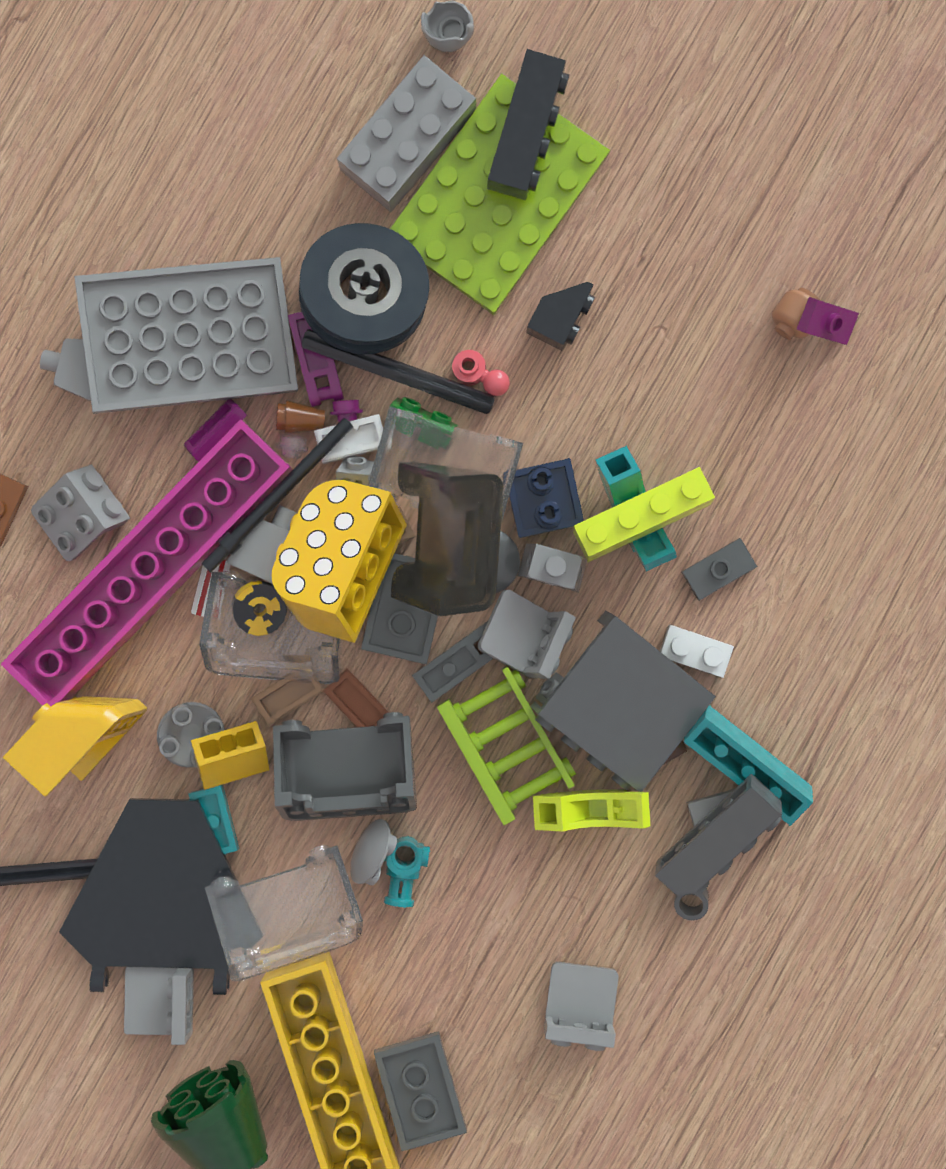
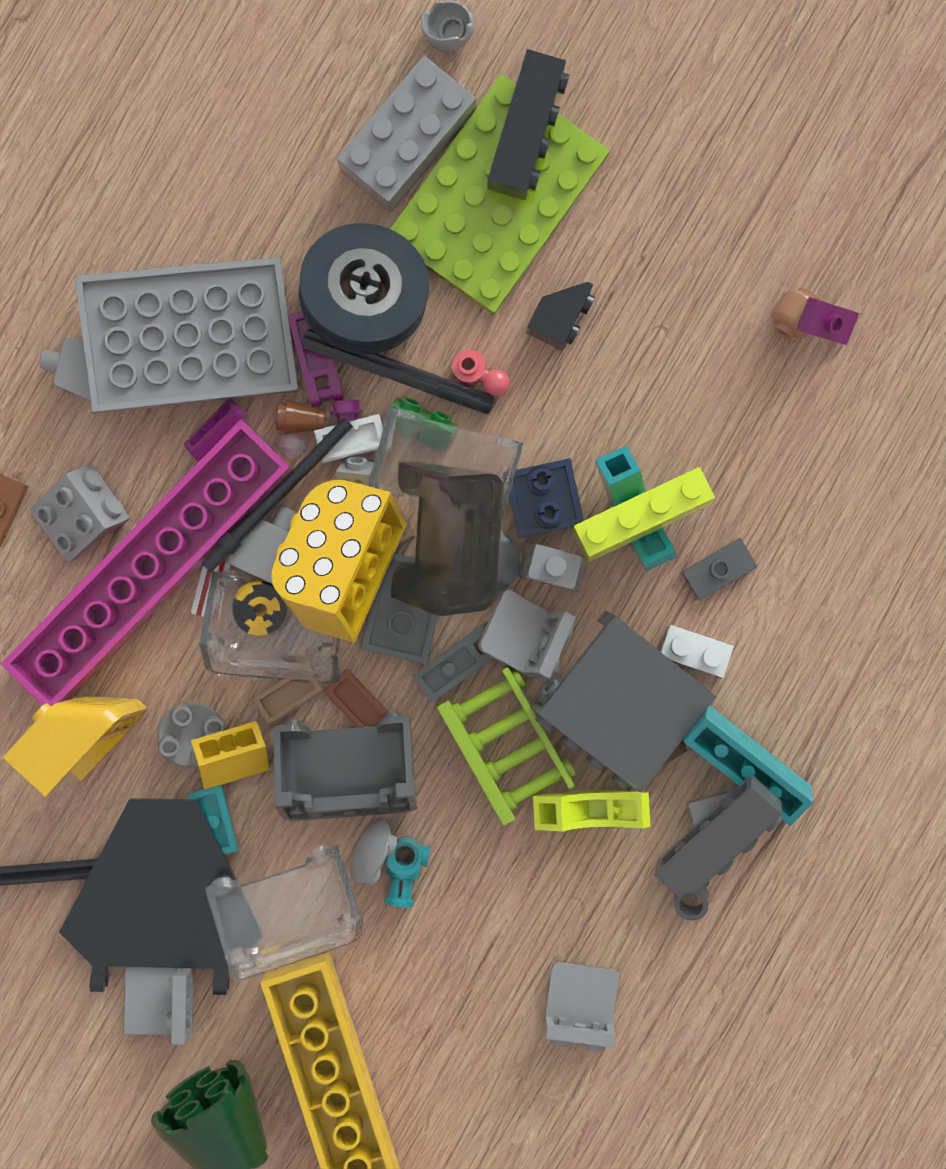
(420, 1091): dark grey plate -> none

